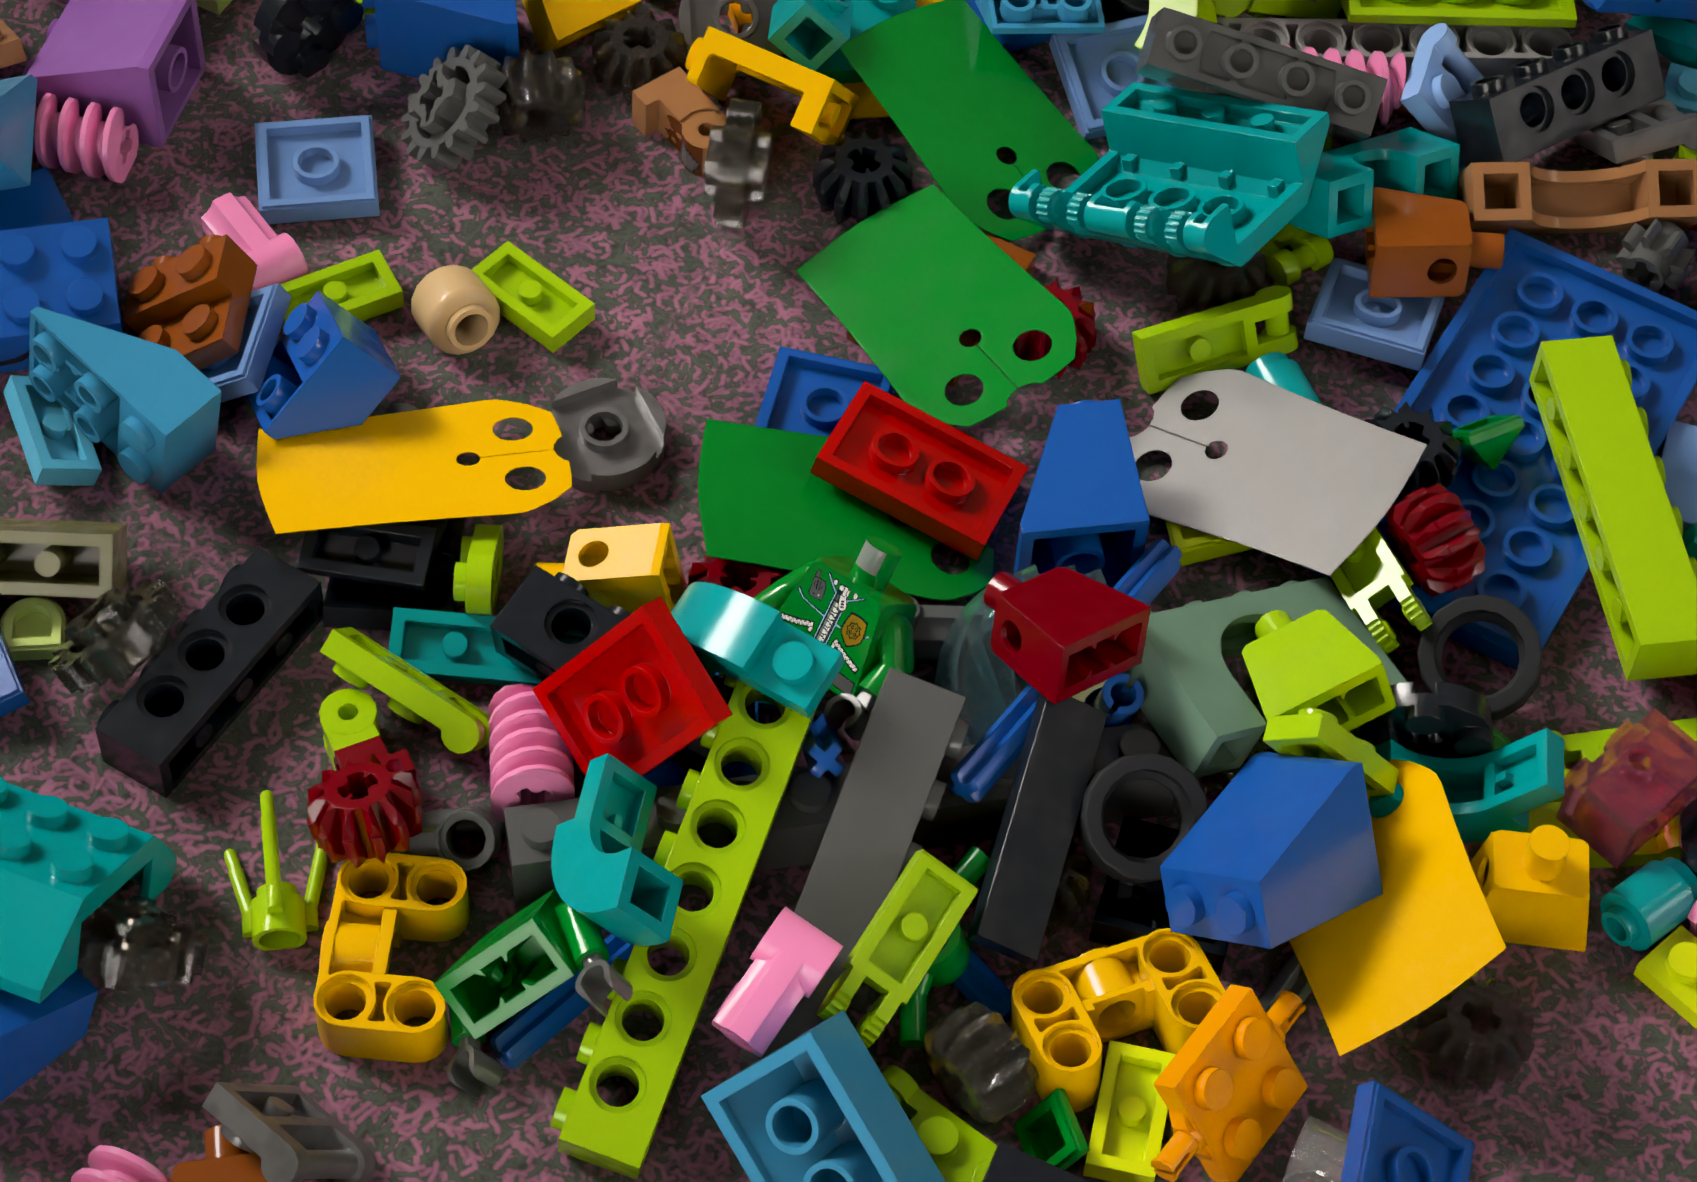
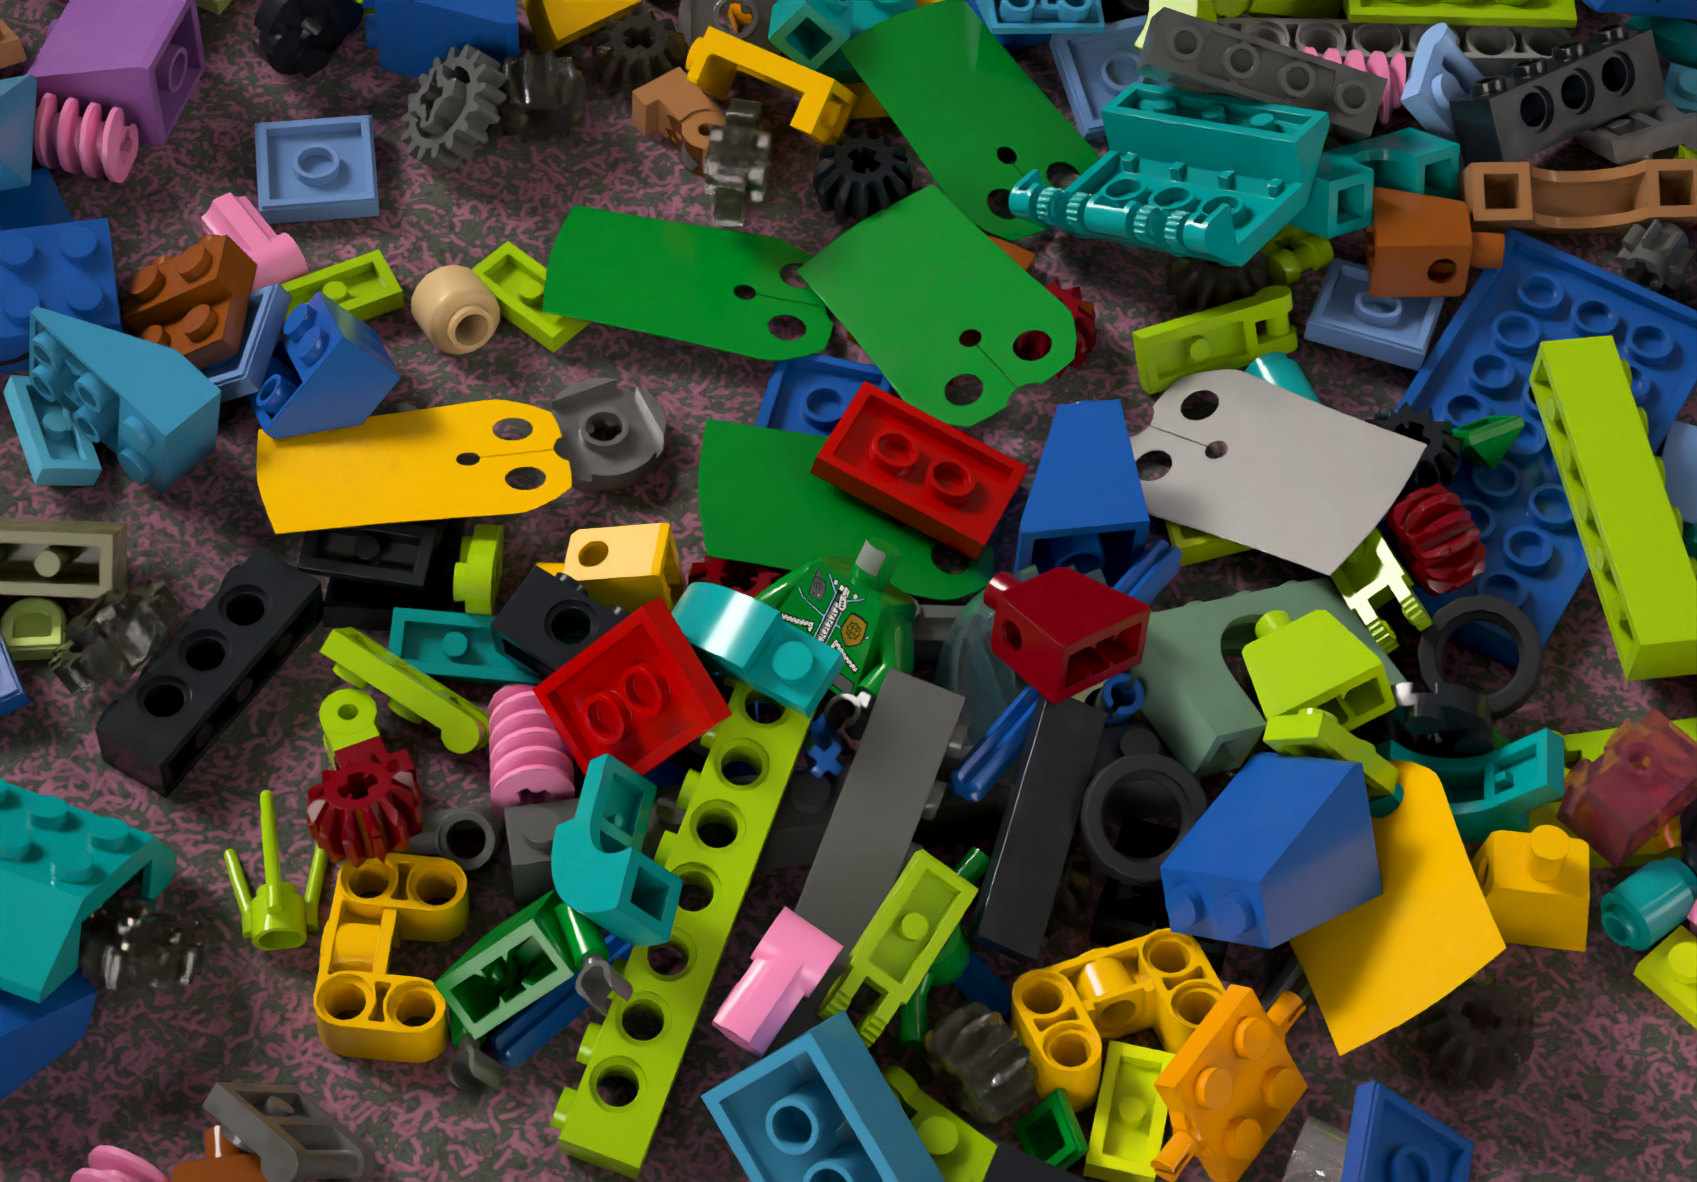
(681, 283): none -> green piece

